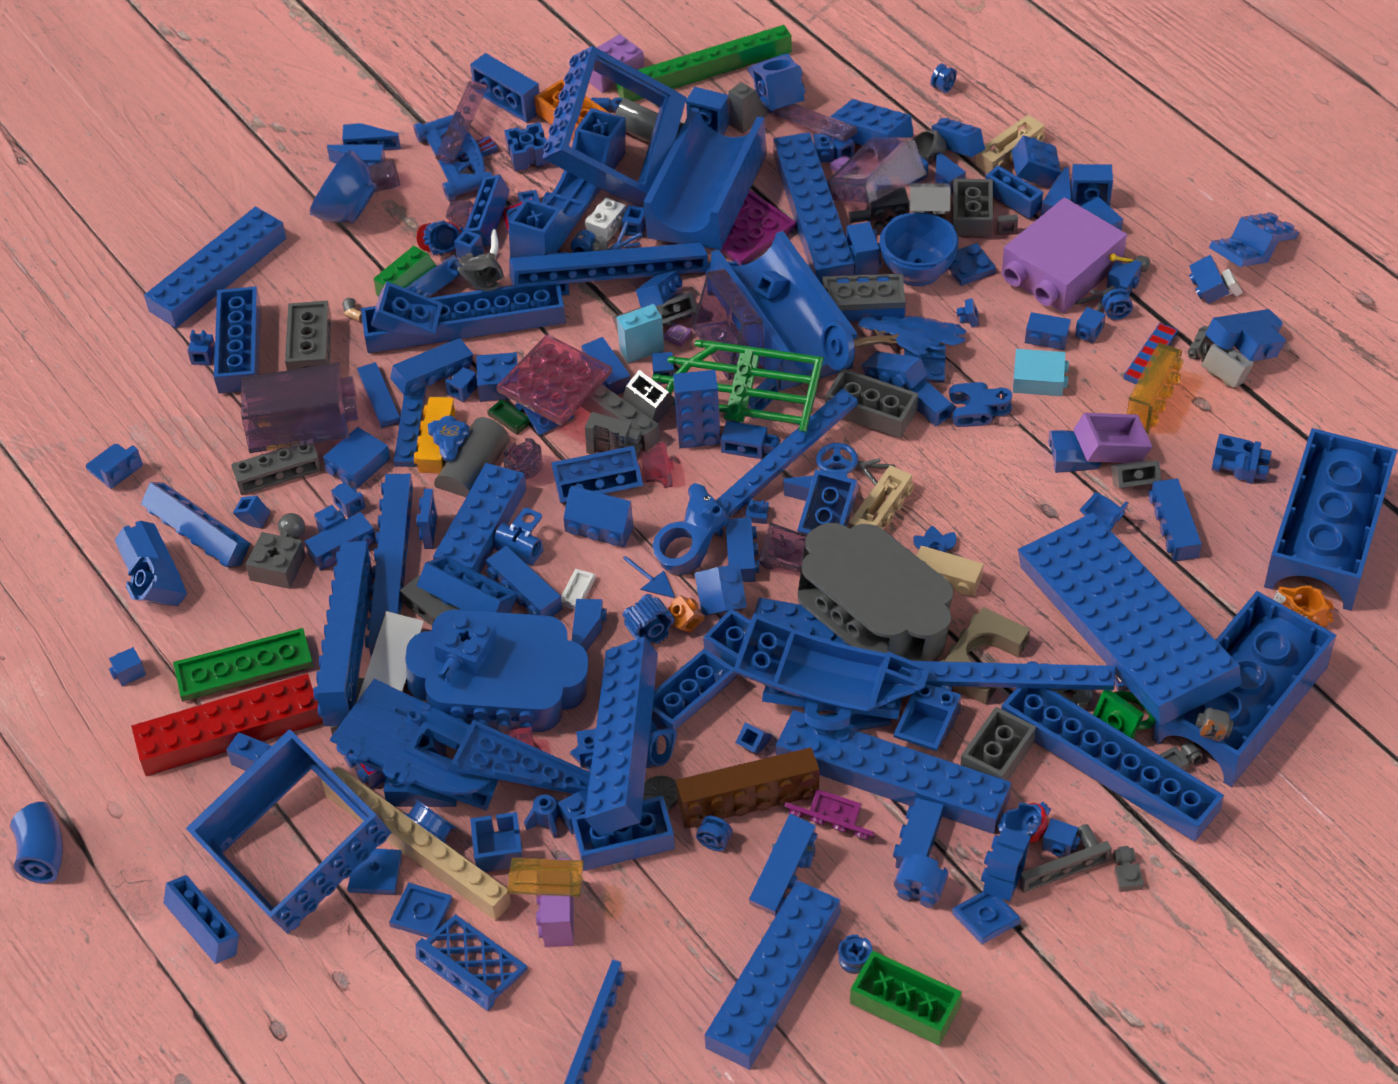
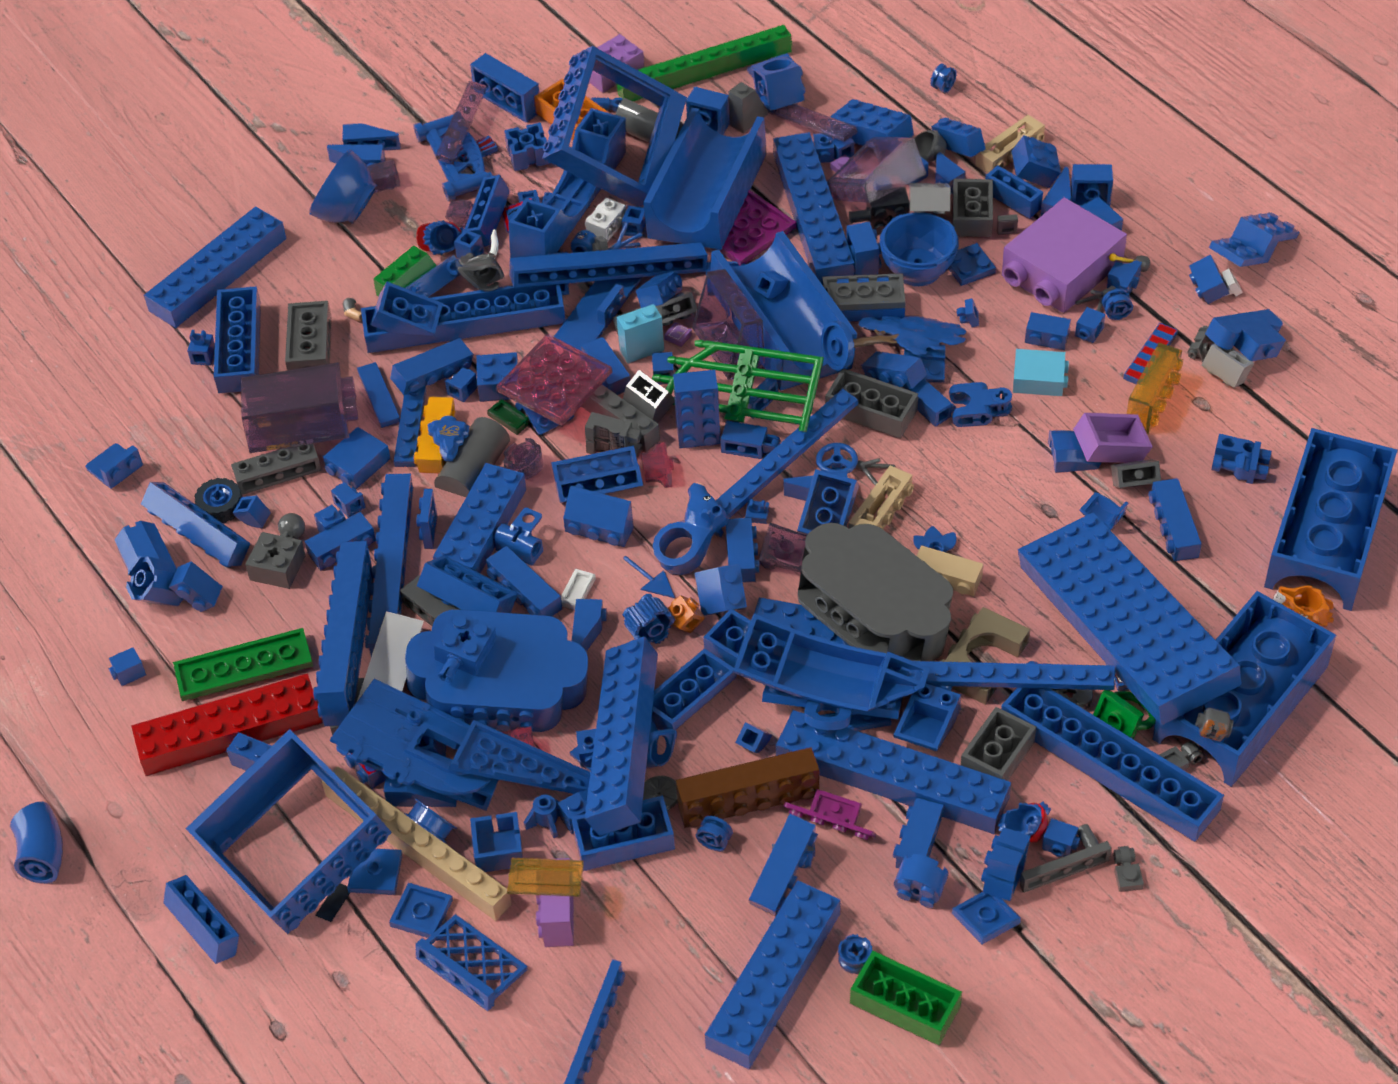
(195, 586): none -> blue brick
(219, 498): none -> black wheel
(333, 903): none -> black sticker
(596, 311): none -> blue bracket

